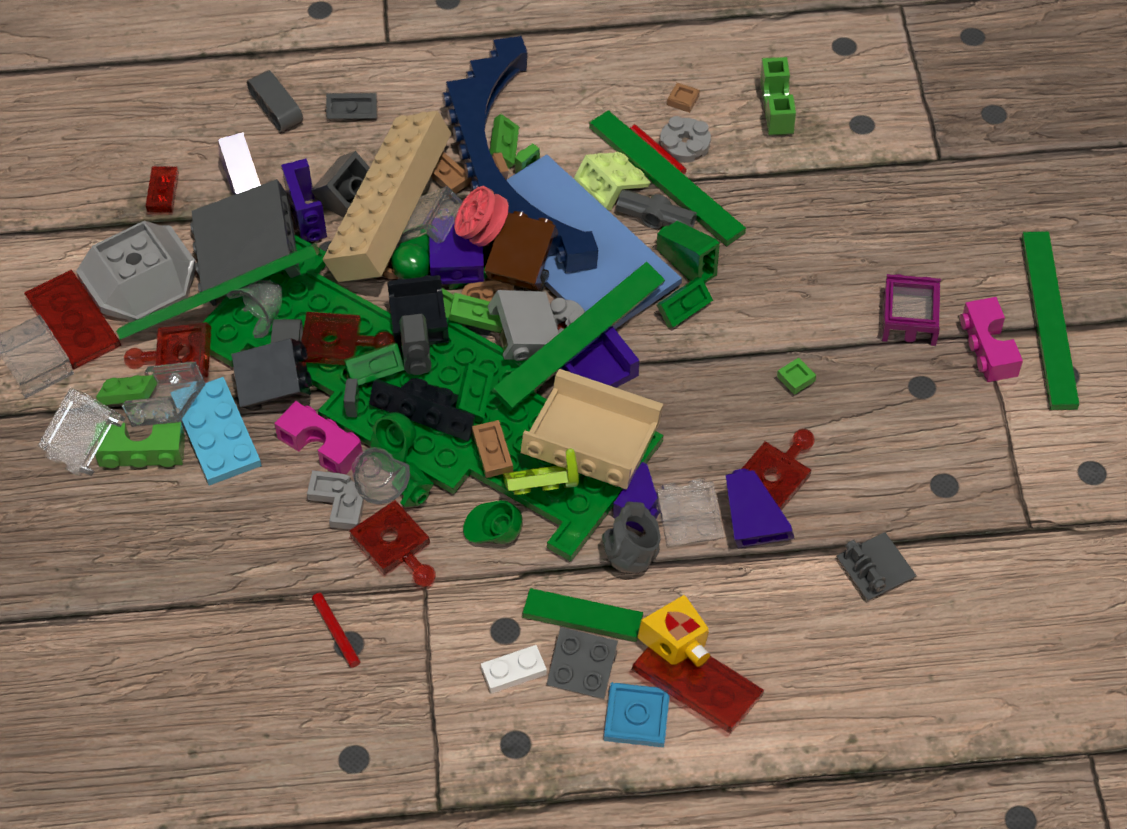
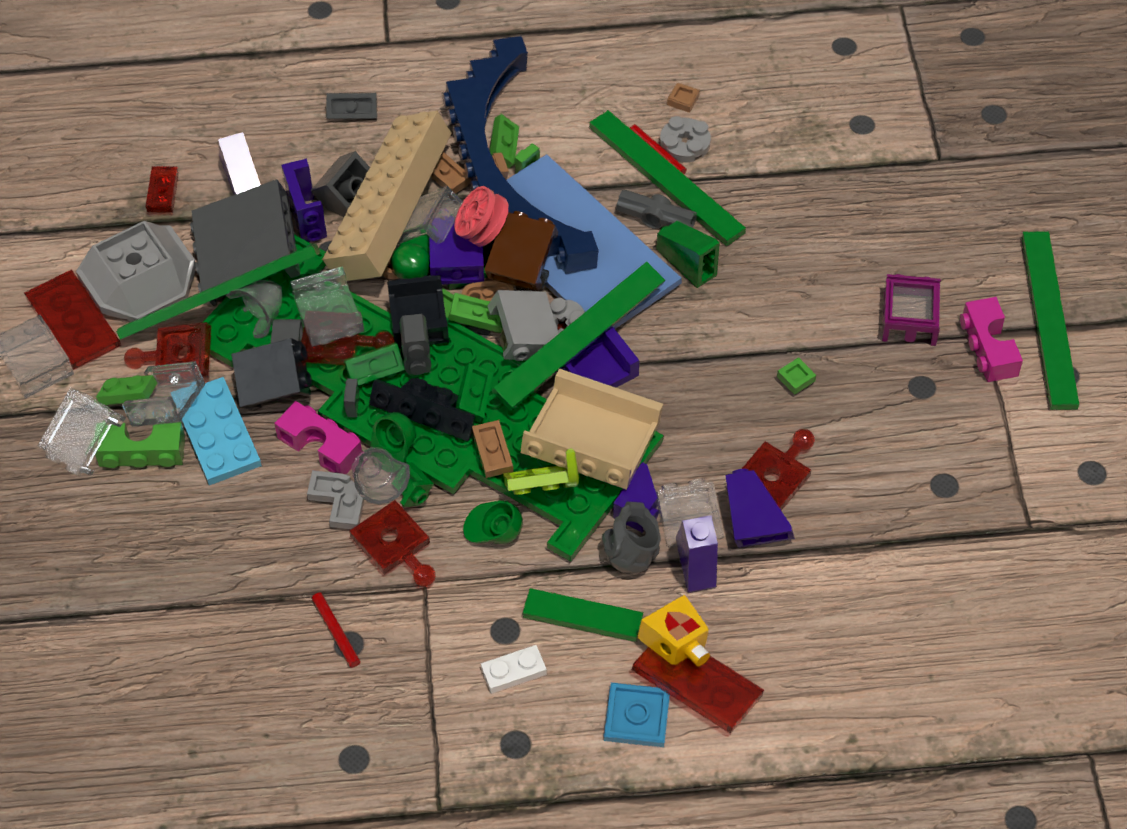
(274, 100): dark grey beam -> none
(327, 306): none -> clear panel
(582, 662): dark grey hinge -> none
(607, 175): yellowish green bracket -> none
(684, 302): green plate -> none
(698, 553): none -> dark purple slope
(778, 102): bright green arch -> none
(875, 565): dark grey hinge -> none

